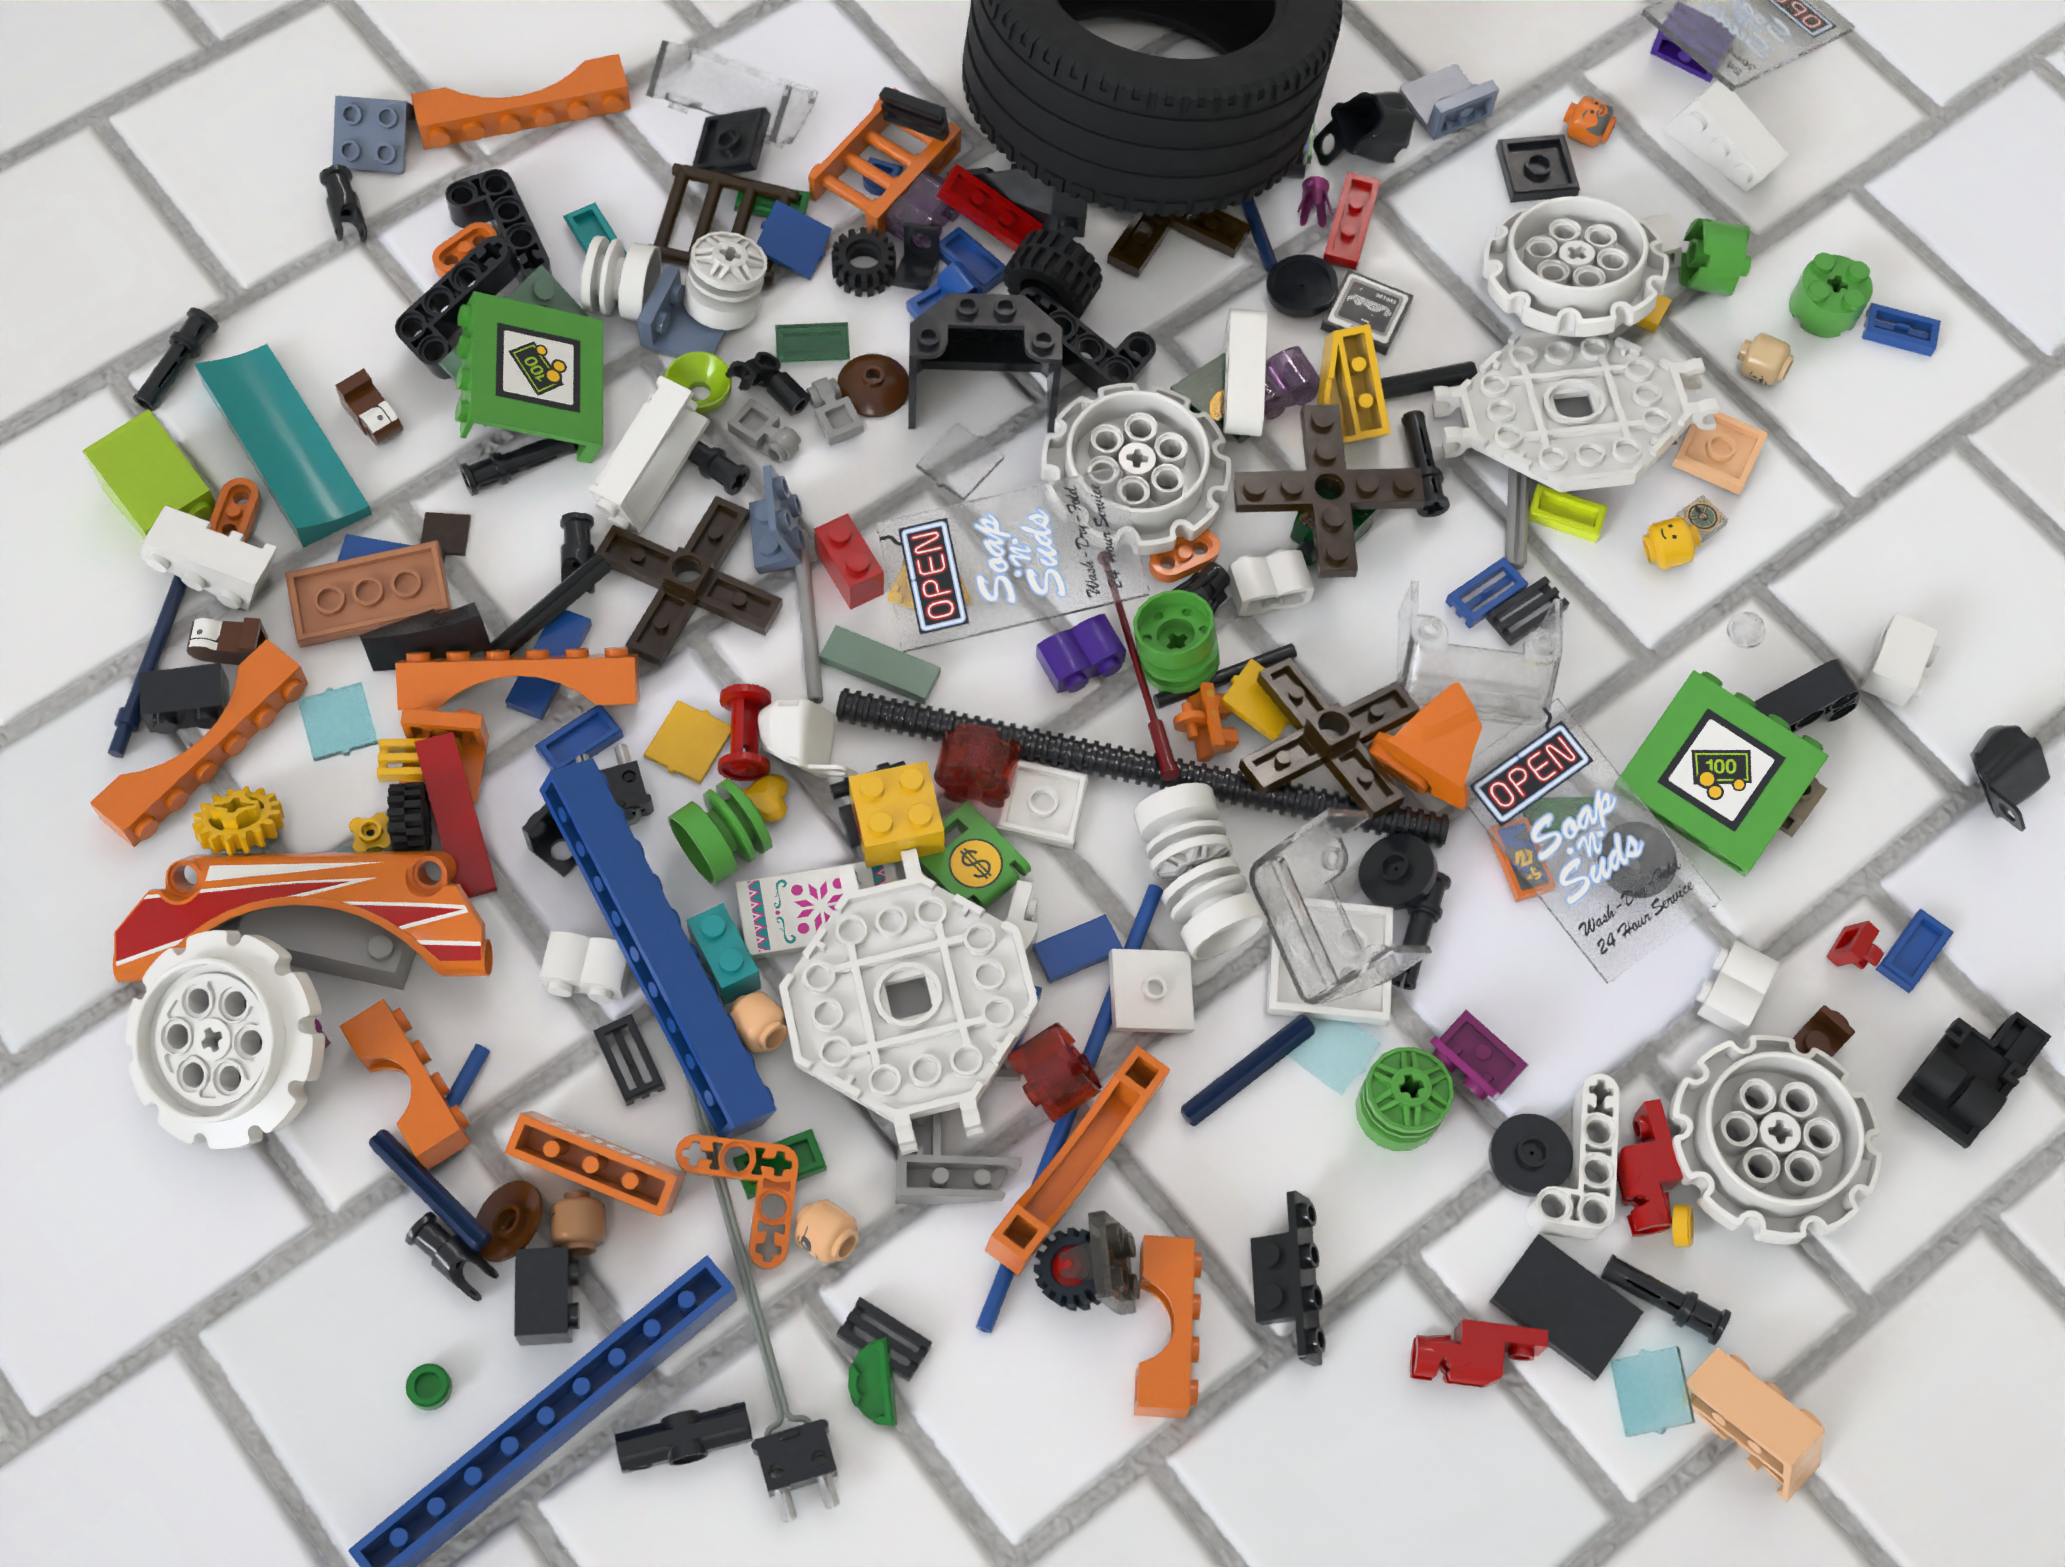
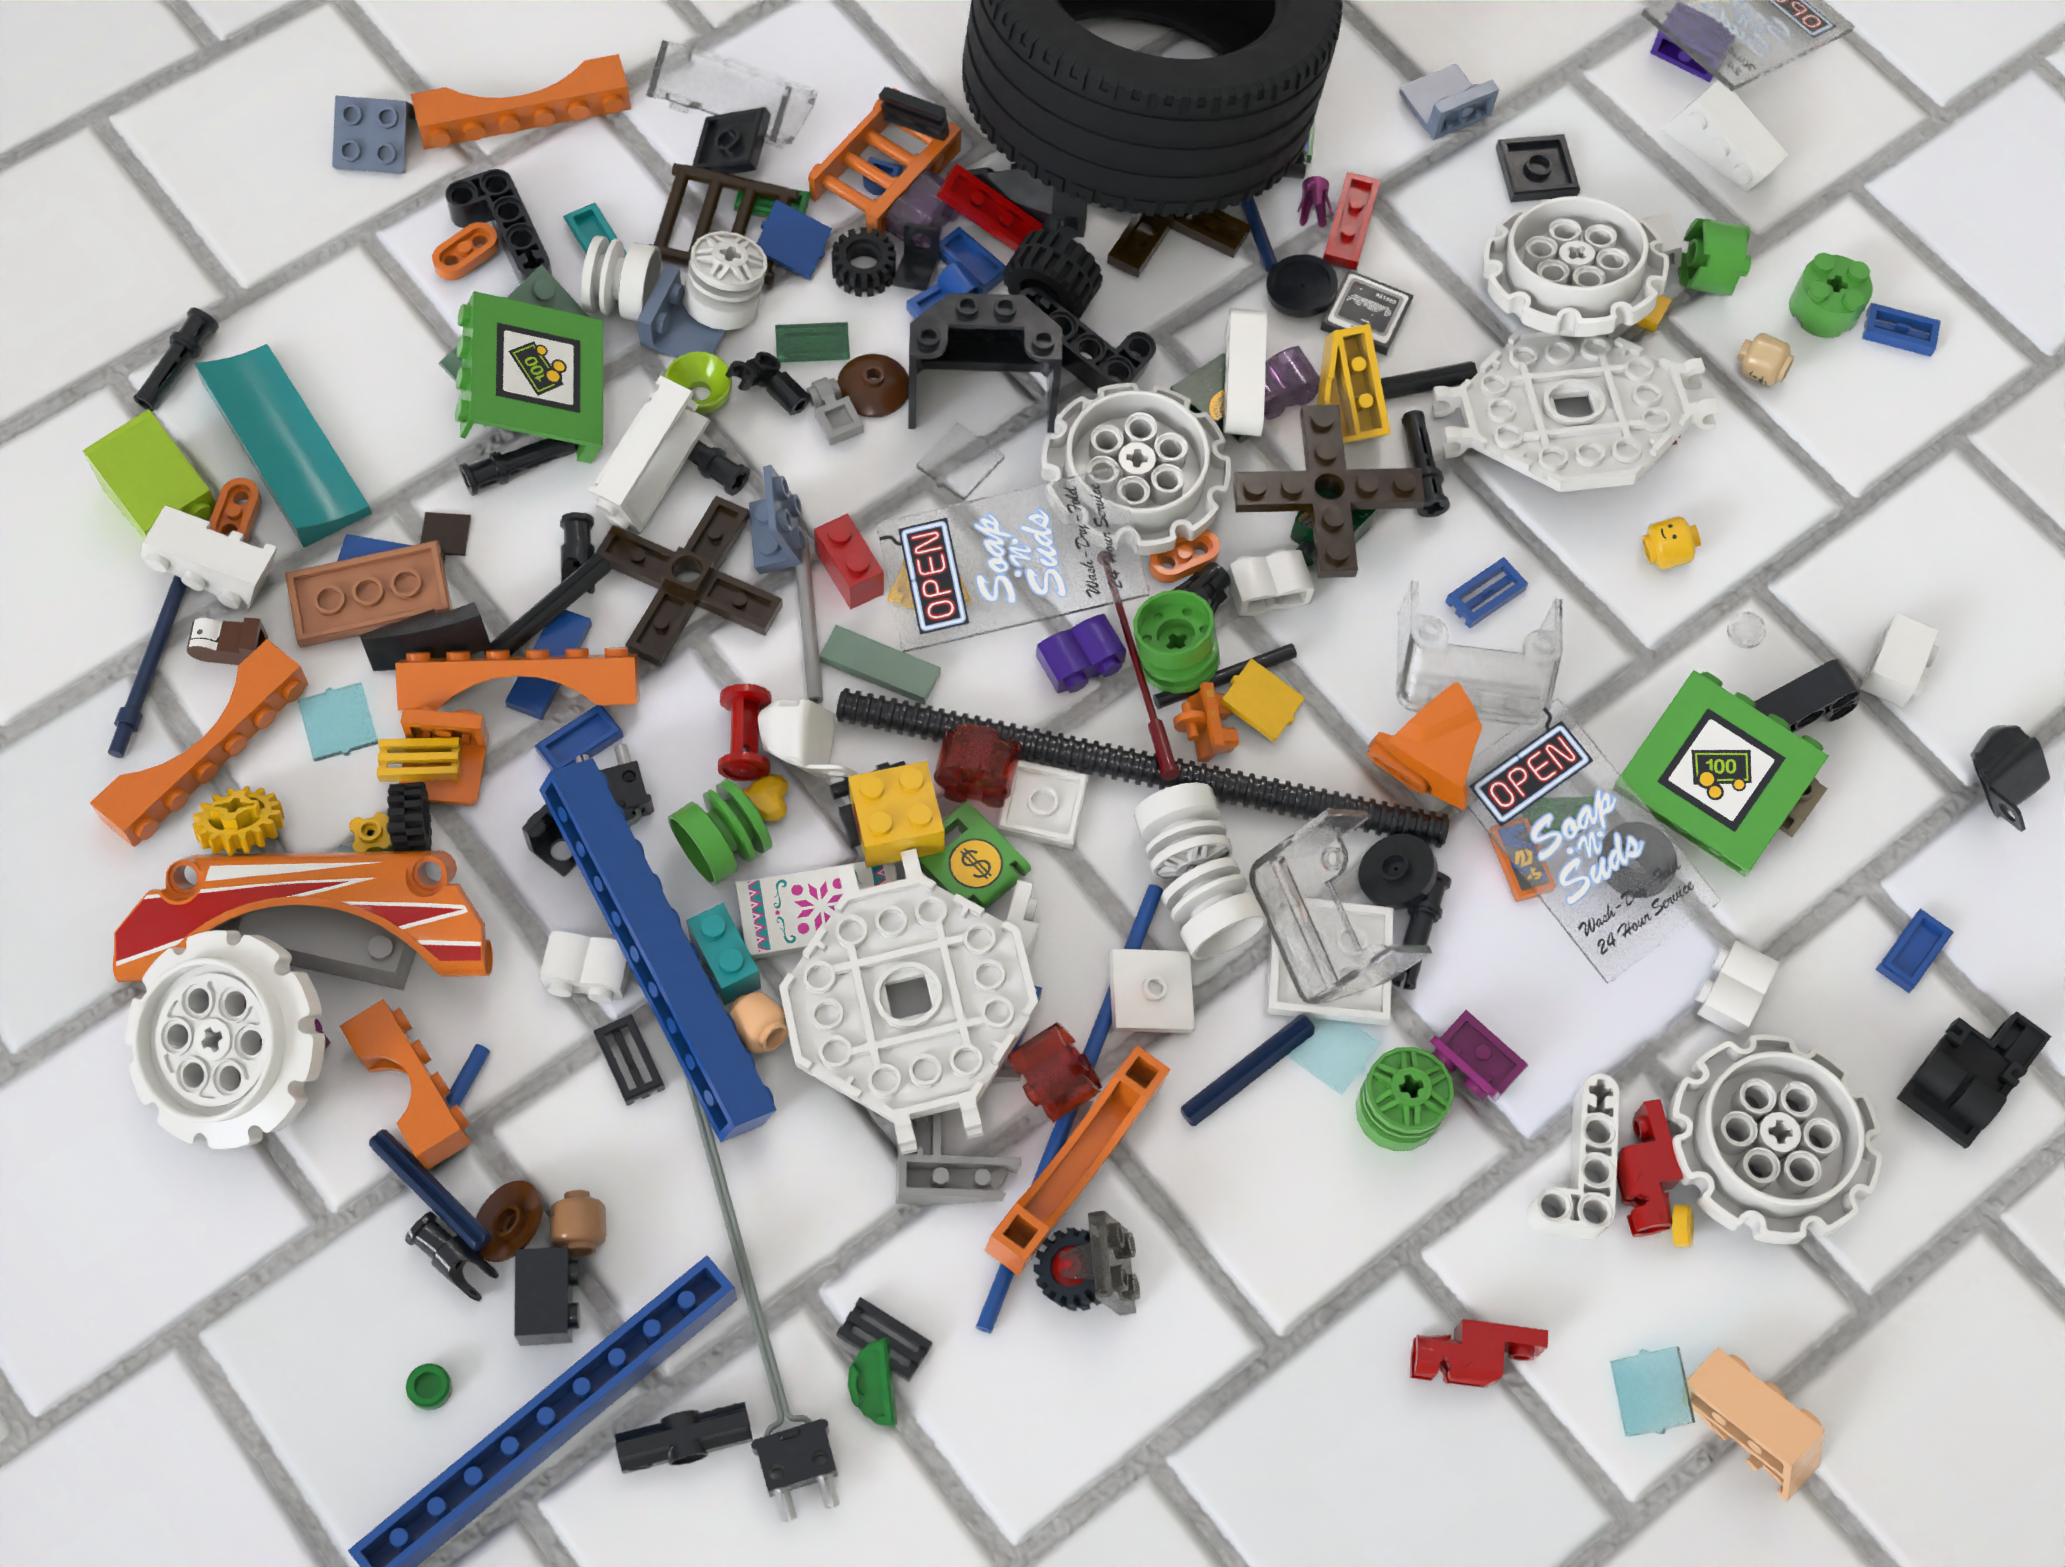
(183, 697): black brick -> none
(342, 201): black piece -> none
(368, 407): reddish brown leg -> none
(455, 813): red slope -> none
(490, 265): black beam -> none
(595, 1163): orange brick -> none
(688, 742): yellow piece -> none
(757, 424): light grey plate -> none
(767, 1185): orange beam -> none
(808, 1154): green tile -> none
(826, 1231): light nougat head -> none
(1076, 948): blue tile -> none
(1165, 1380): orange arch -> none
(1287, 1279): black bracket -> none
(1312, 748): dark brown piece -> none
(1369, 127): black piece -> none
(1495, 615): black tile -> none
(1512, 1158): black piece -> none
(1517, 519): light grey axle -> none
(1567, 513): neon yellow tile -> none
(1576, 1307): black tile -> none
(1590, 121): orange head -> none
(1683, 1307): black pin -> none
(1704, 516): tile -> none
(1721, 454): light nougat plate -> none
(1825, 1030): reddish brown bracket -> none
(1856, 946): red tile -> none

